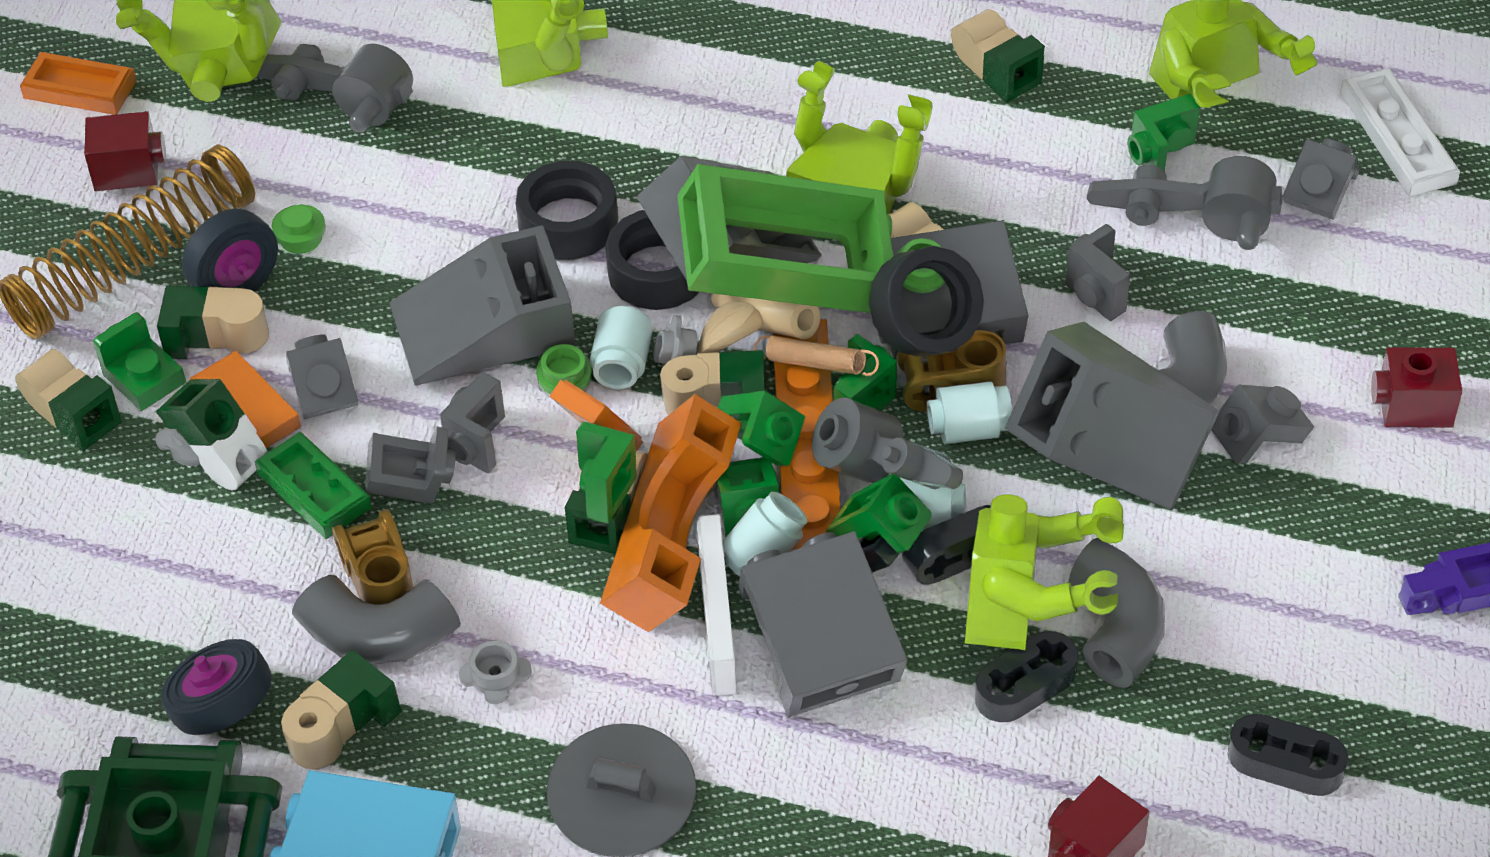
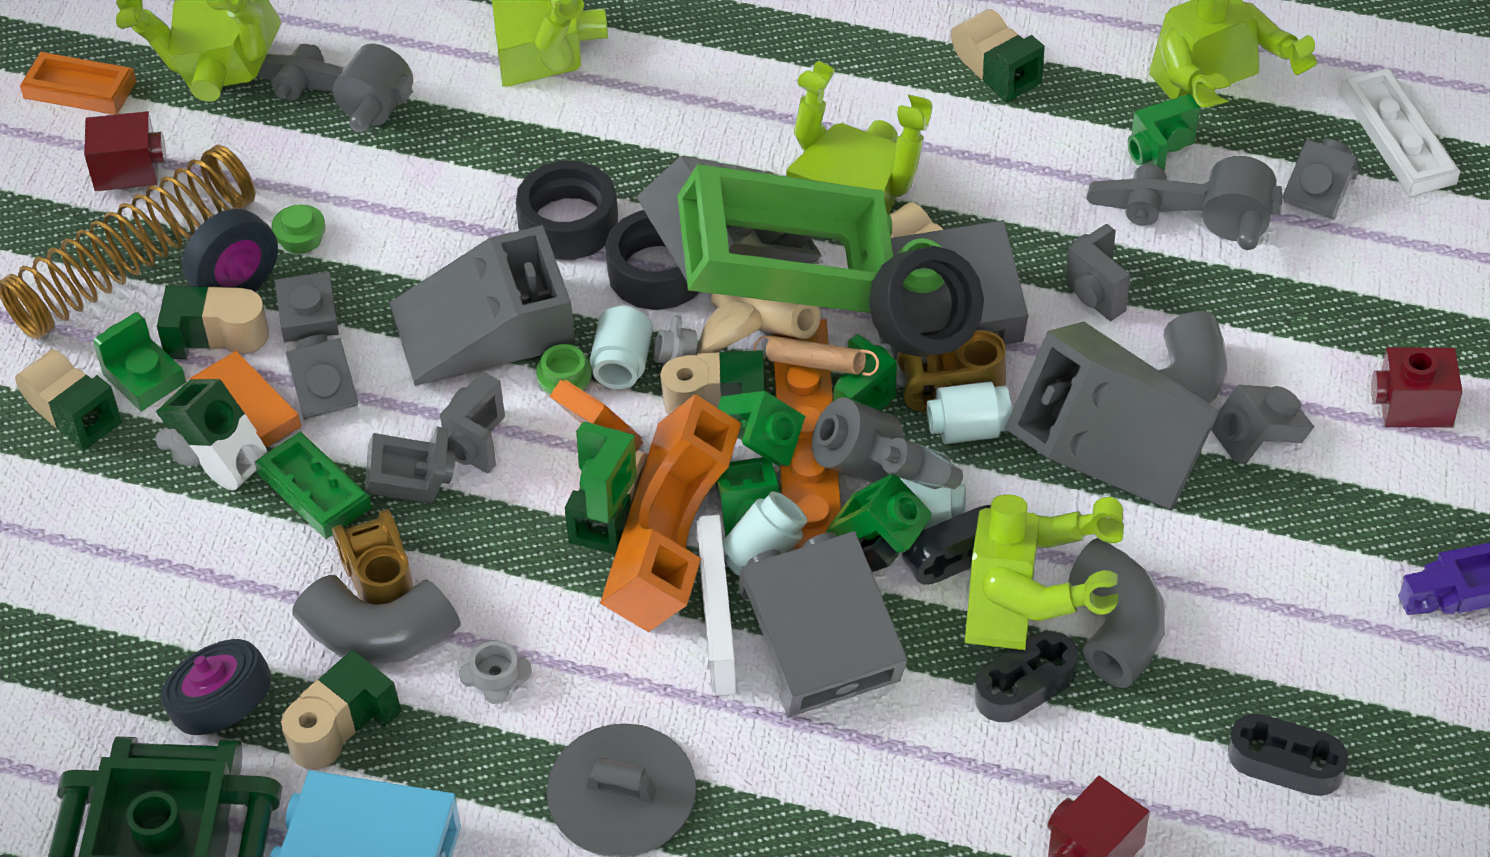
(306, 306): none -> dark grey bracket

